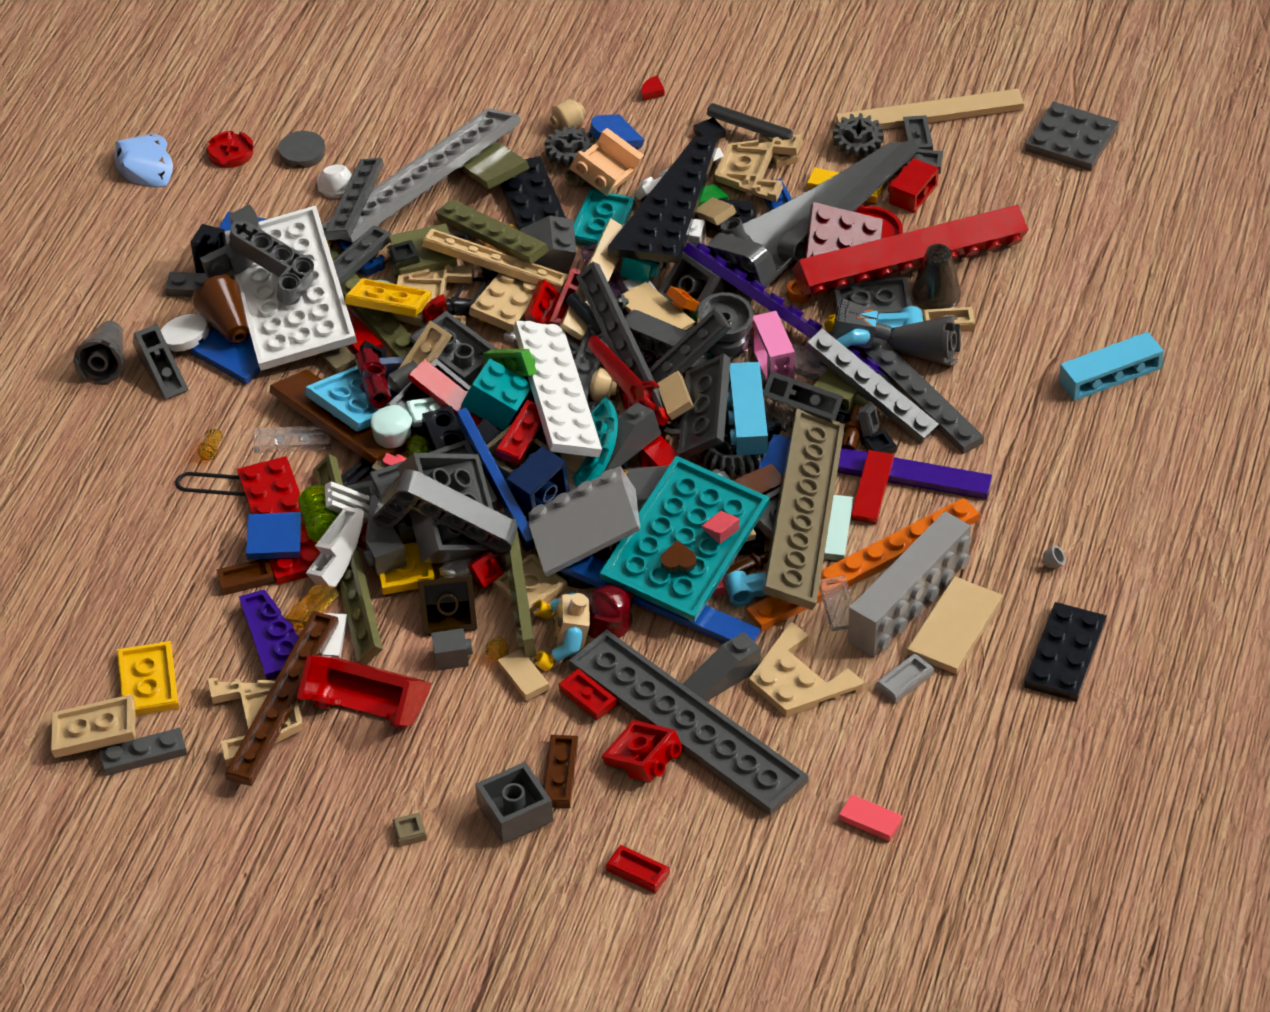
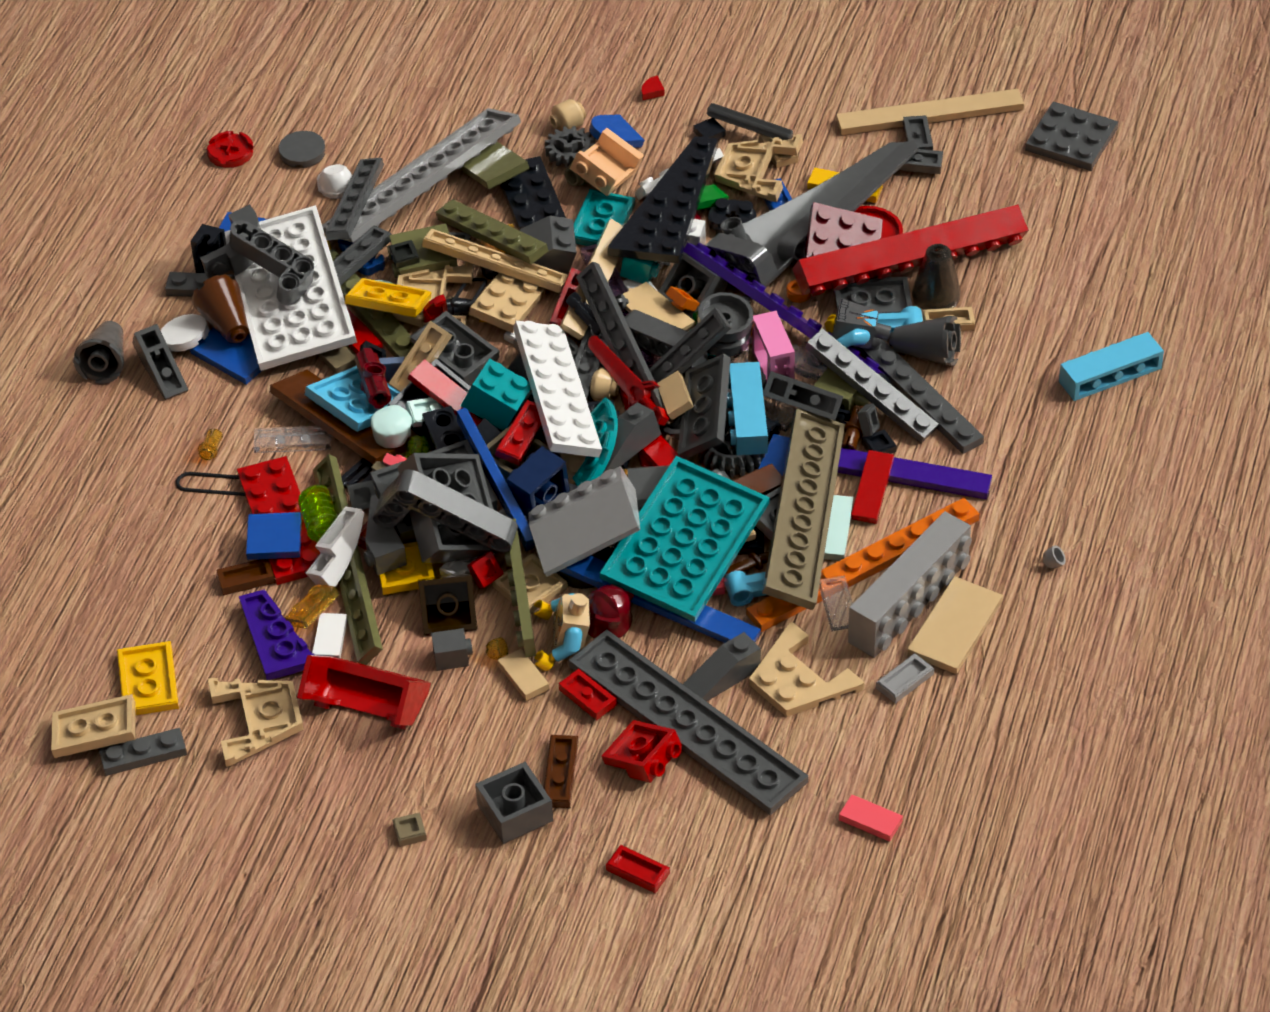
(142, 159): light blue piece -> none
(280, 700): reddish brown tile -> none
(346, 497): white tile -> none
(399, 379): dark grey cone -> none
(516, 360): bright green plate -> none
(542, 303): red plate -> none
(678, 558): reddish brown tile -> none
(715, 211): tan tile -> none
(721, 526): coral slope -> none
(869, 132): dark grey gear -> none
(913, 185): red brick -> none
(1065, 651): black plate -> none

